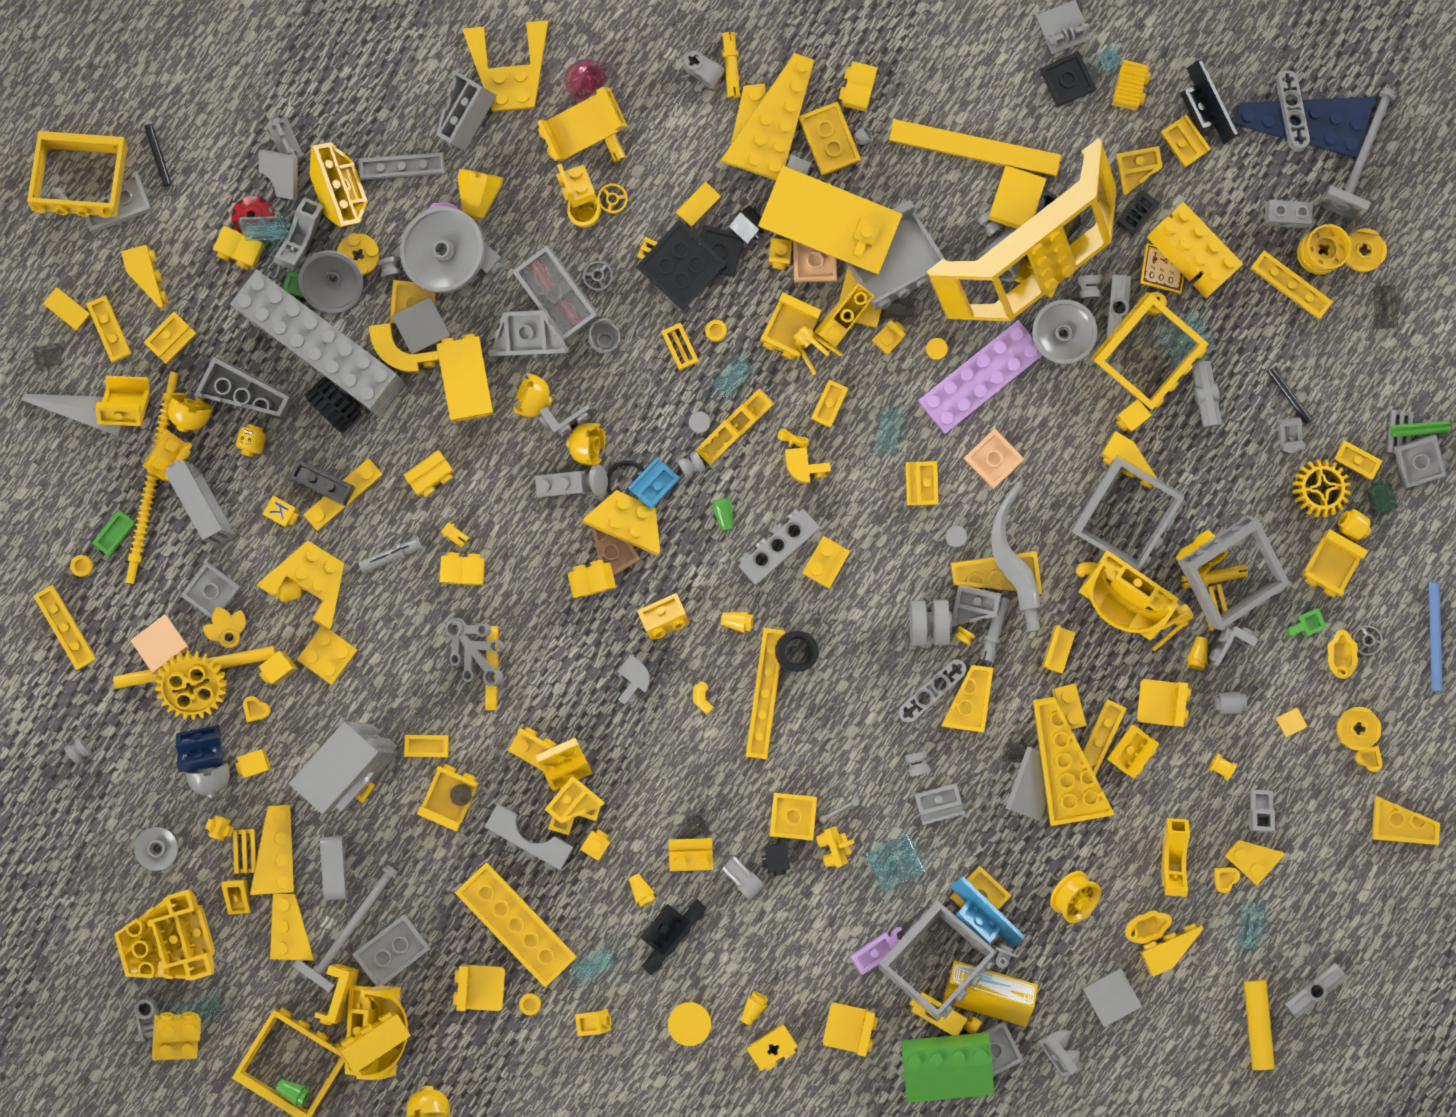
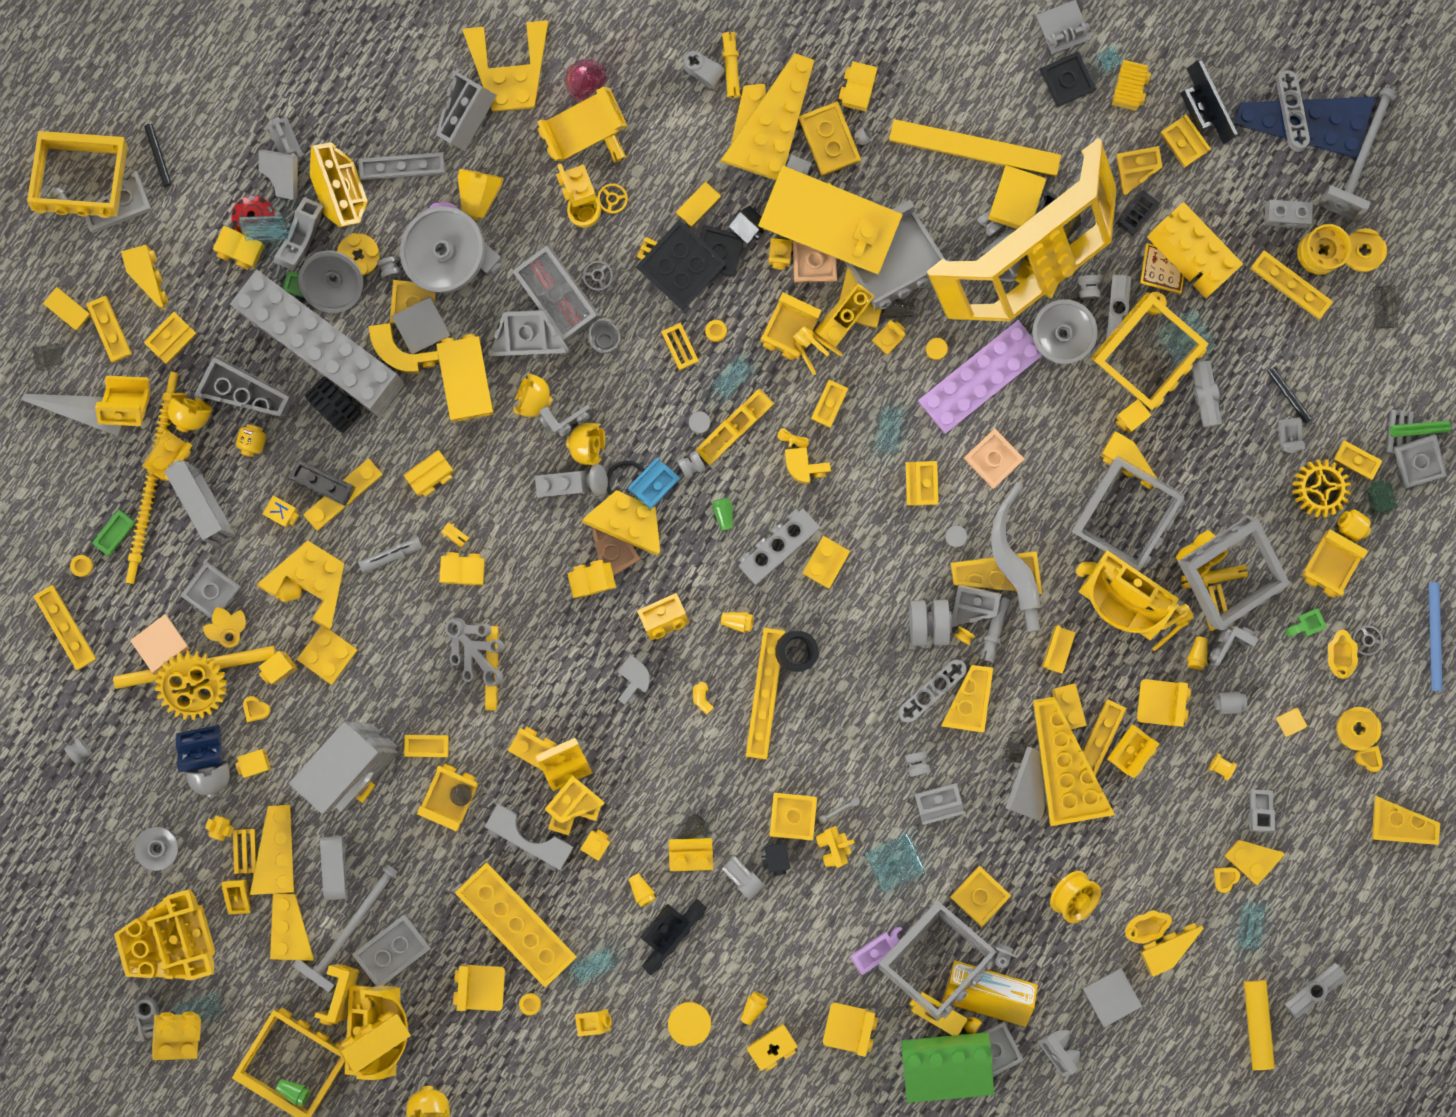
(983, 916): dark azure bracket -> none
(1174, 857): yellow arch -> none

